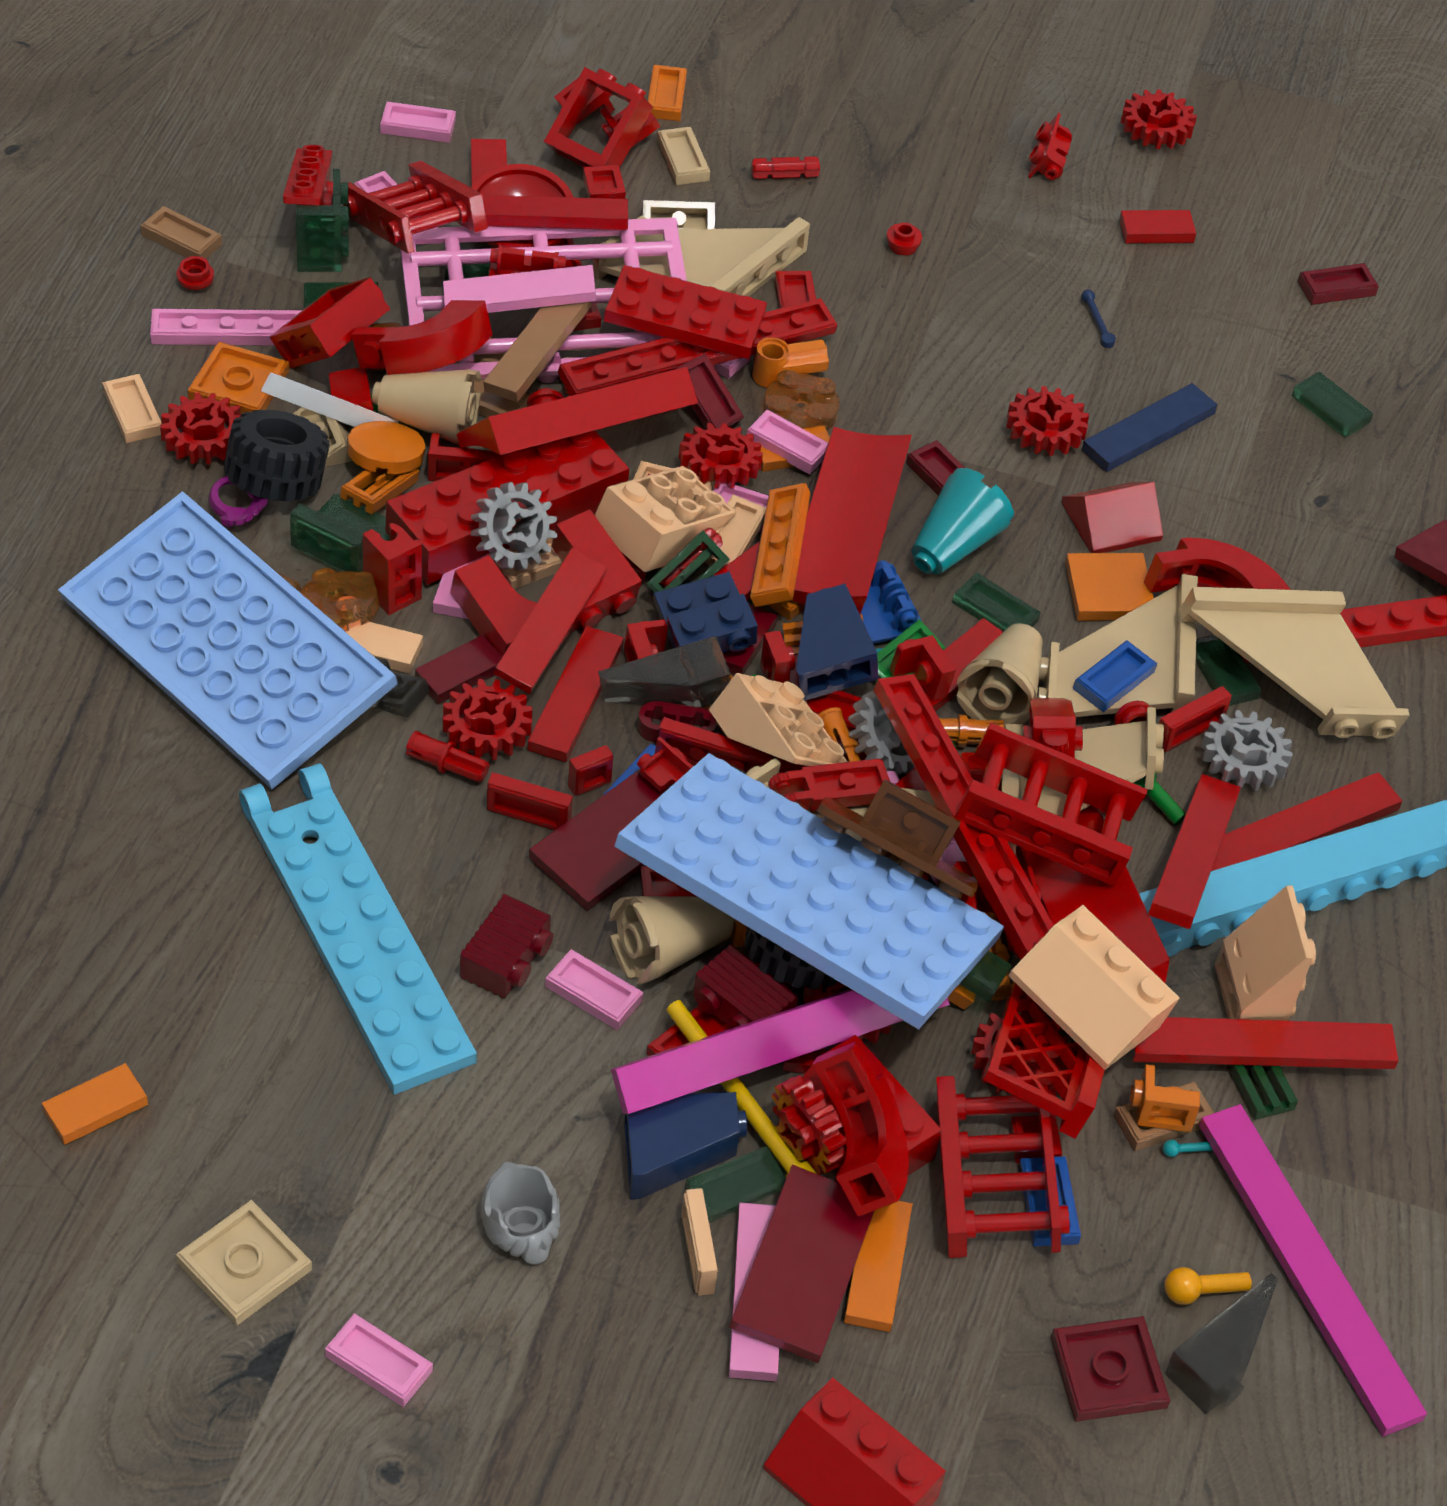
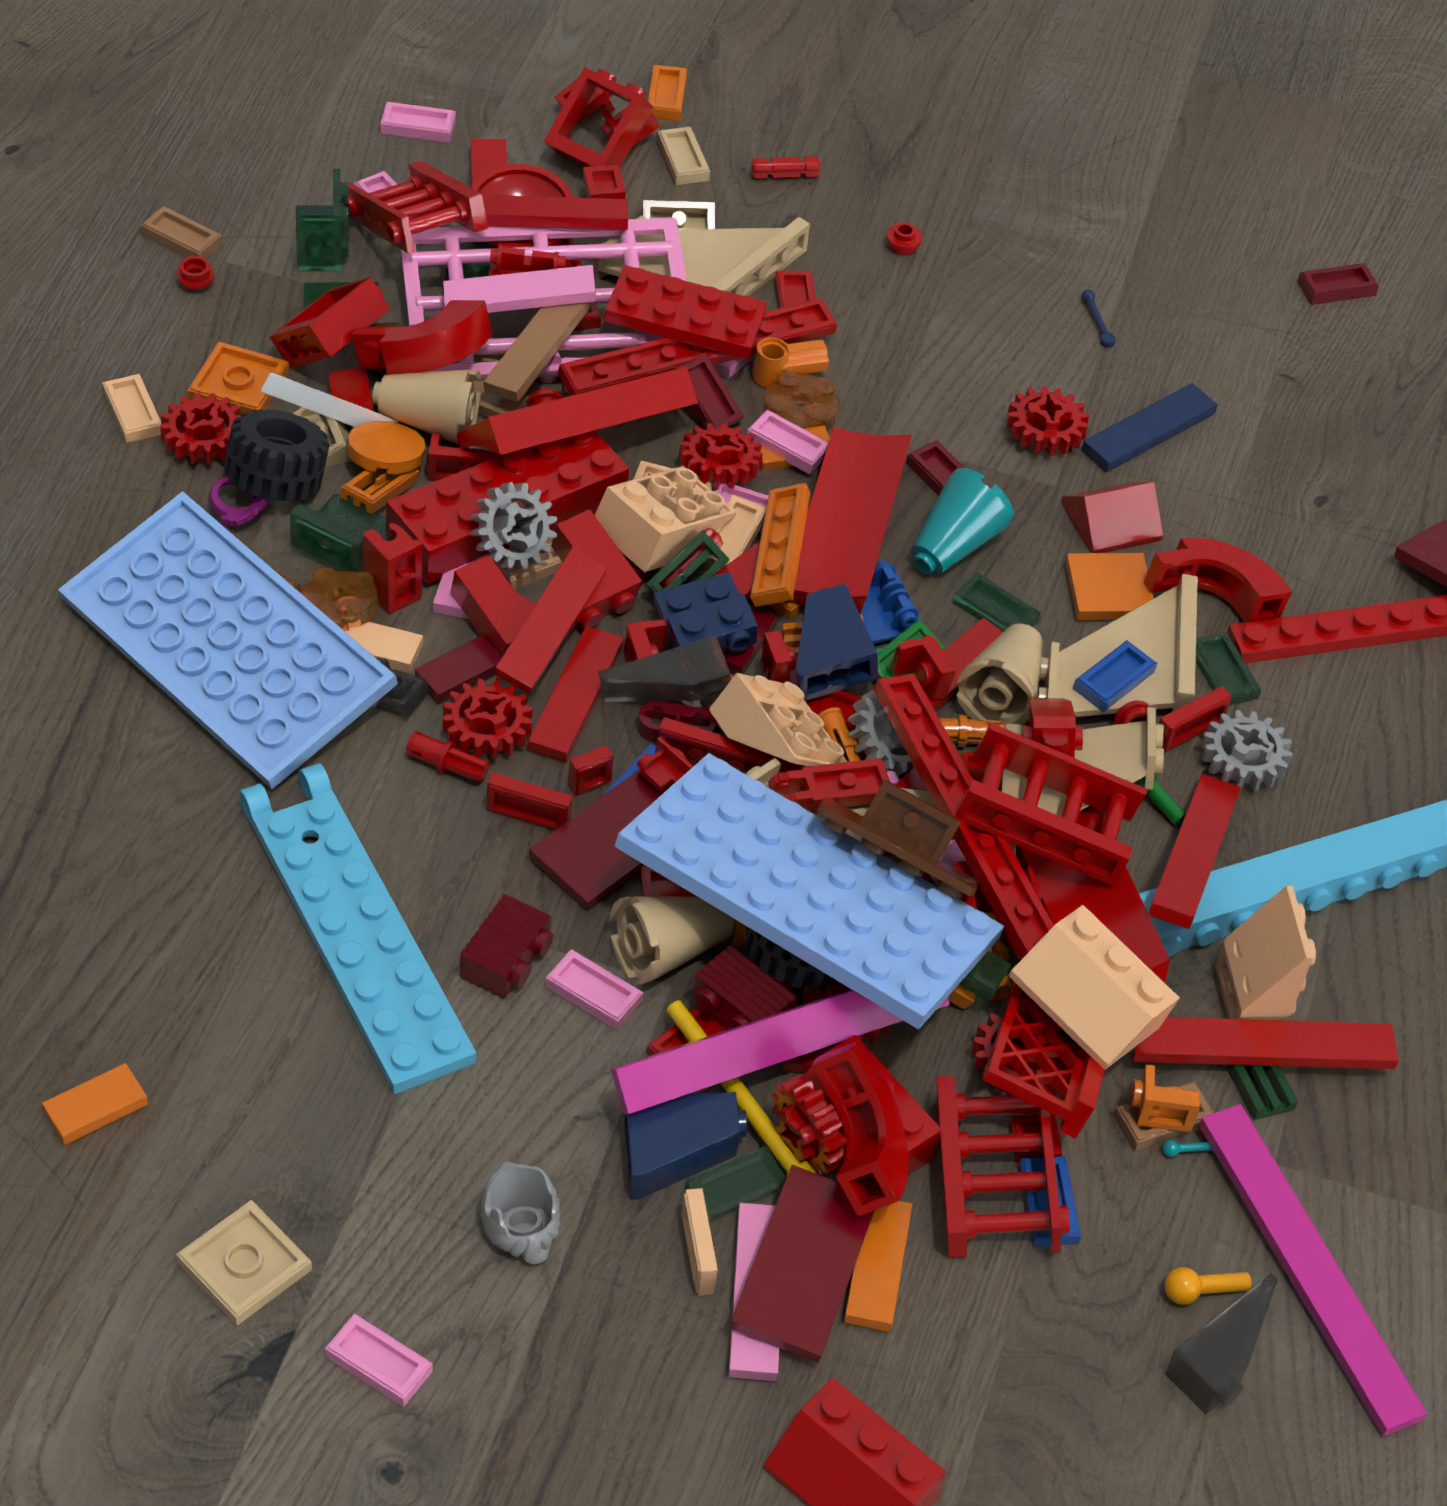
(216, 326): bright pink tile -> none
(310, 177): red bracket -> none
(1052, 147): red hinge -> none
(1110, 1368): dark red tile -> none
(1157, 226): red tile -> none
(1158, 119): red gear -> none
(1305, 650): tan piece -> none
(1313, 819): red tile -> none
(1332, 404): clear green tile -> none

